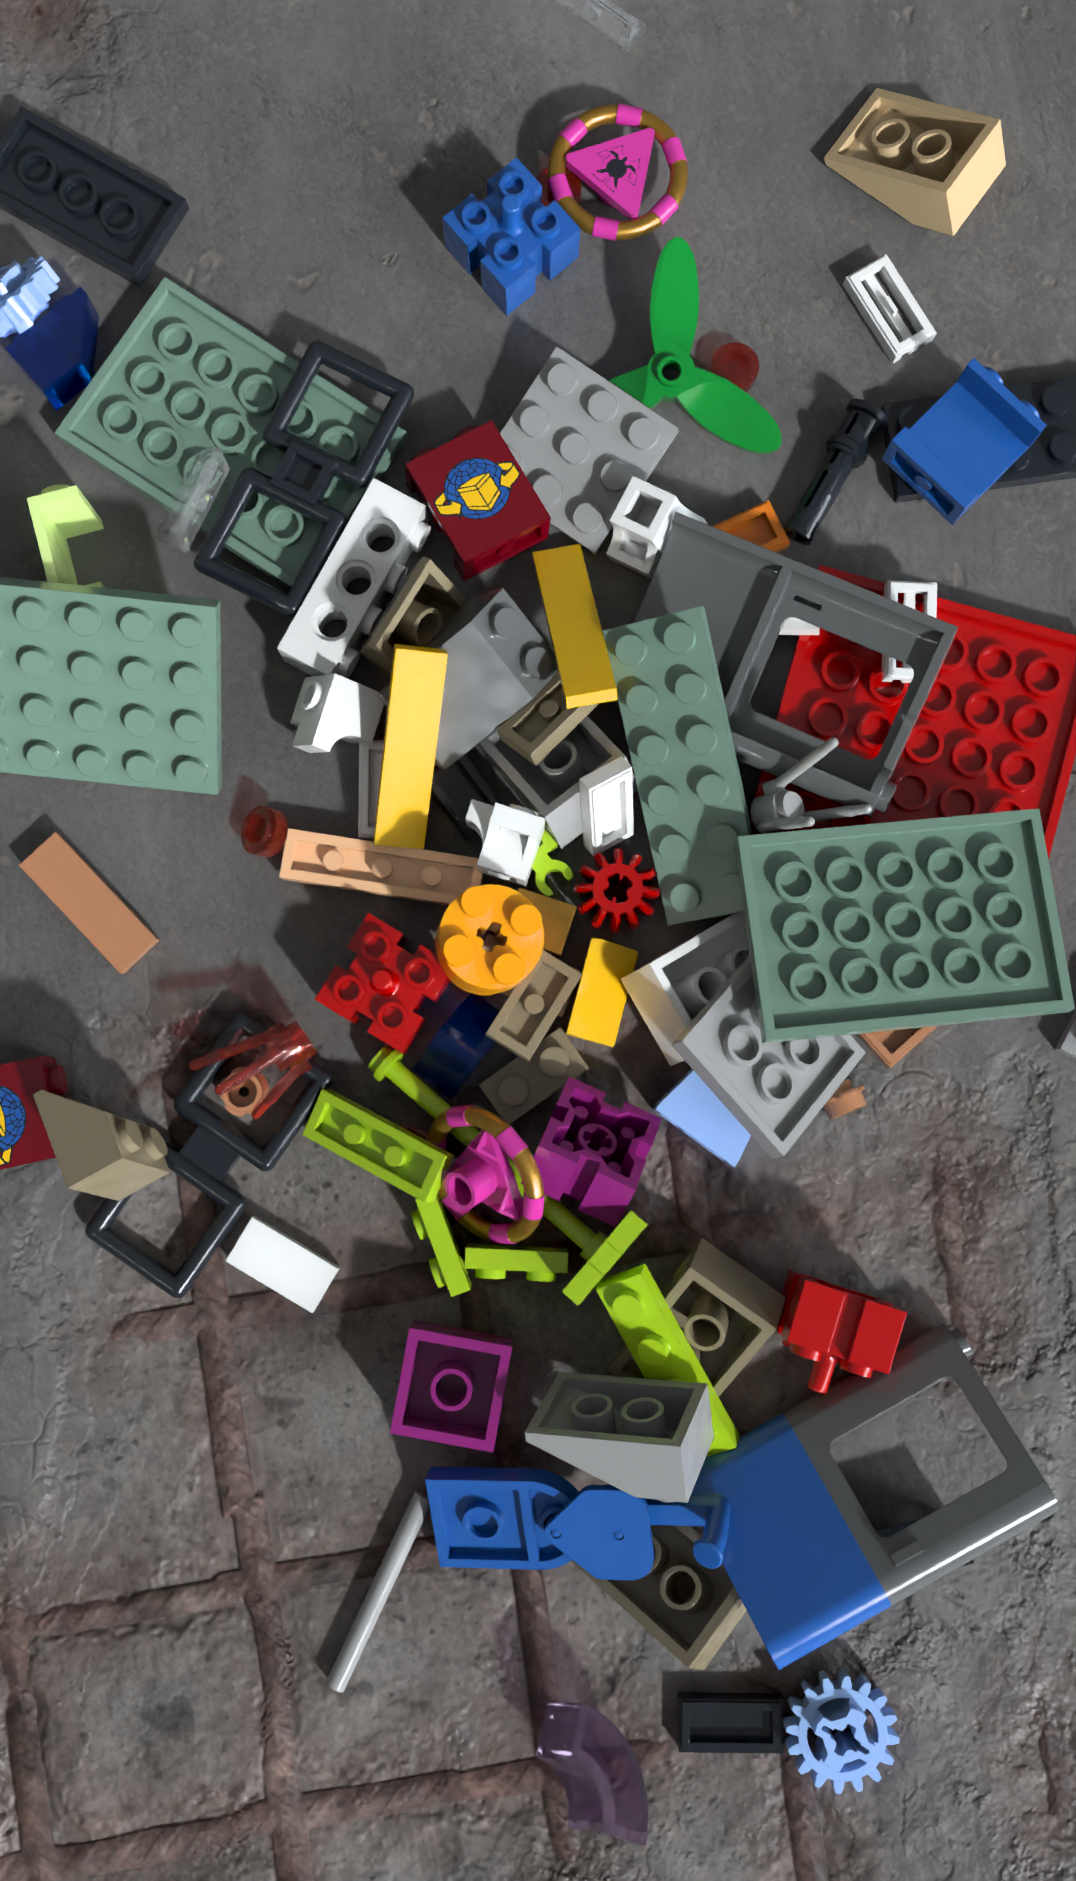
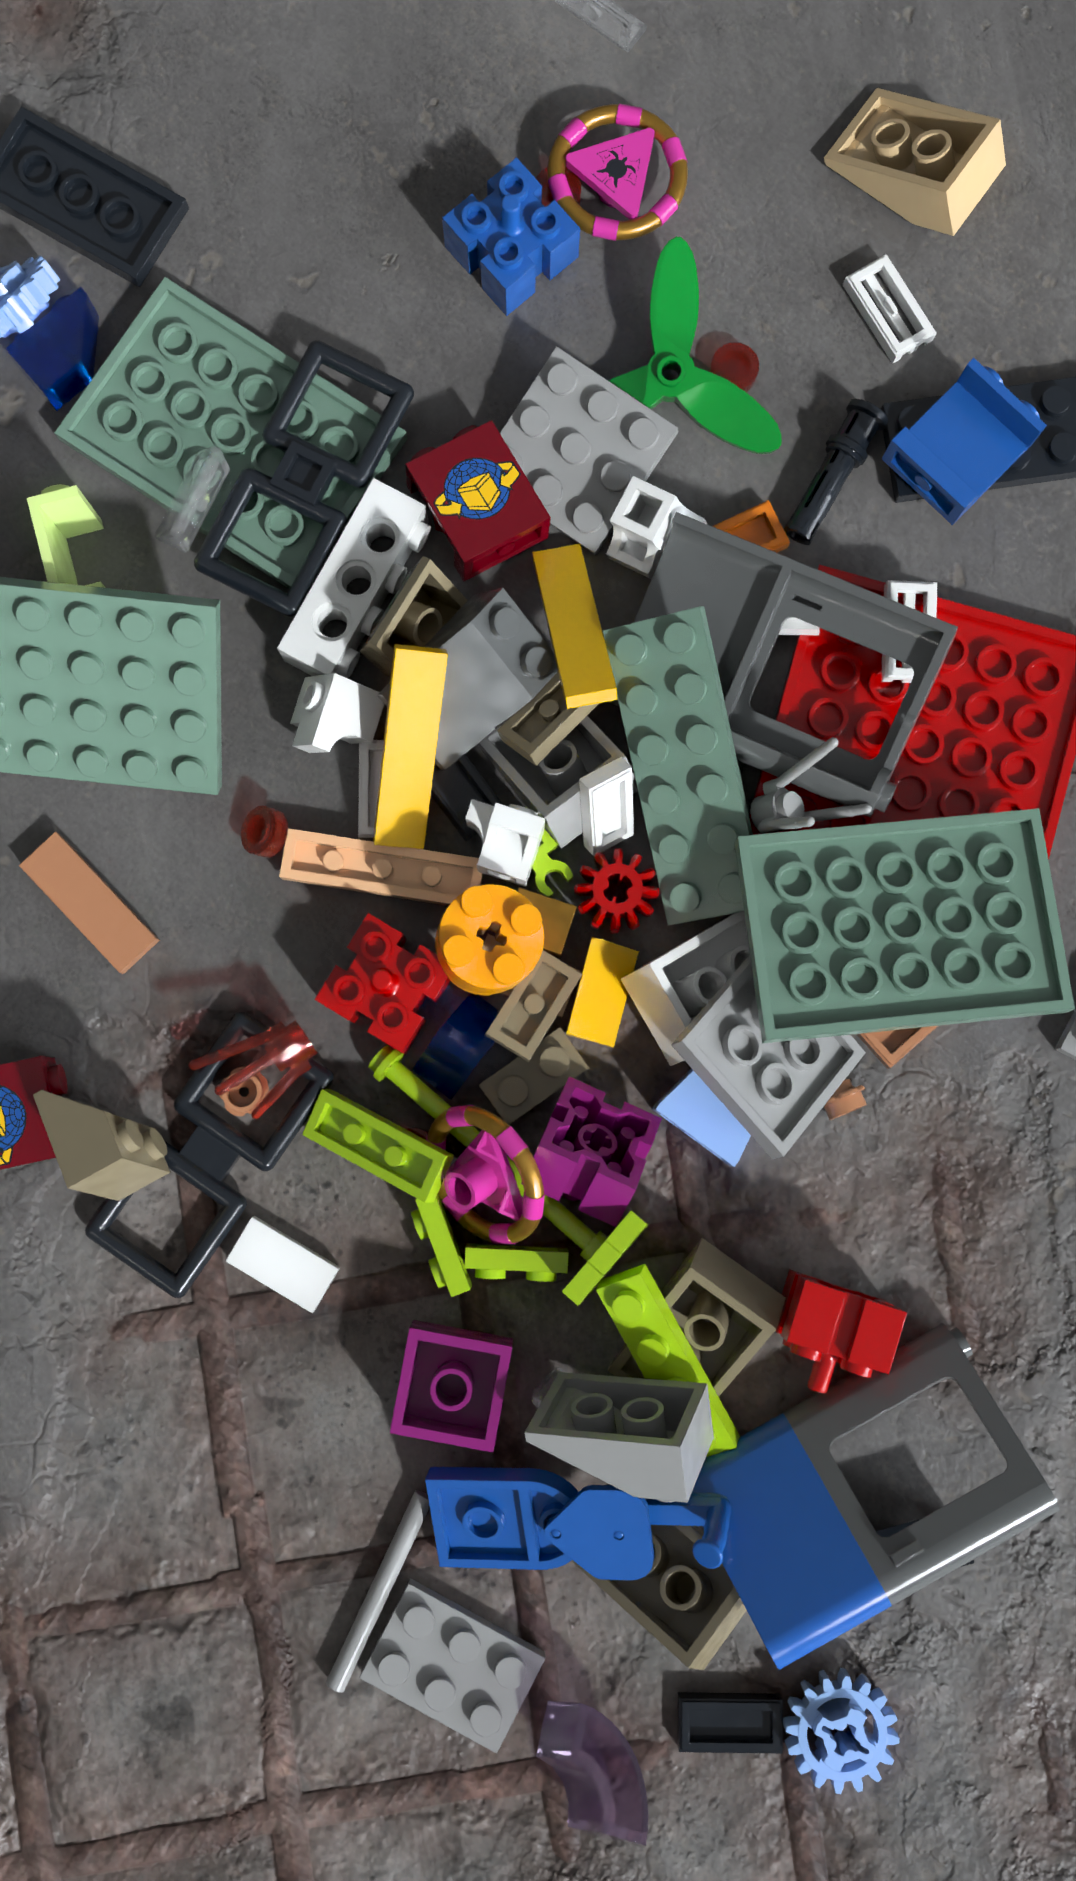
(453, 1665): none -> light grey plate

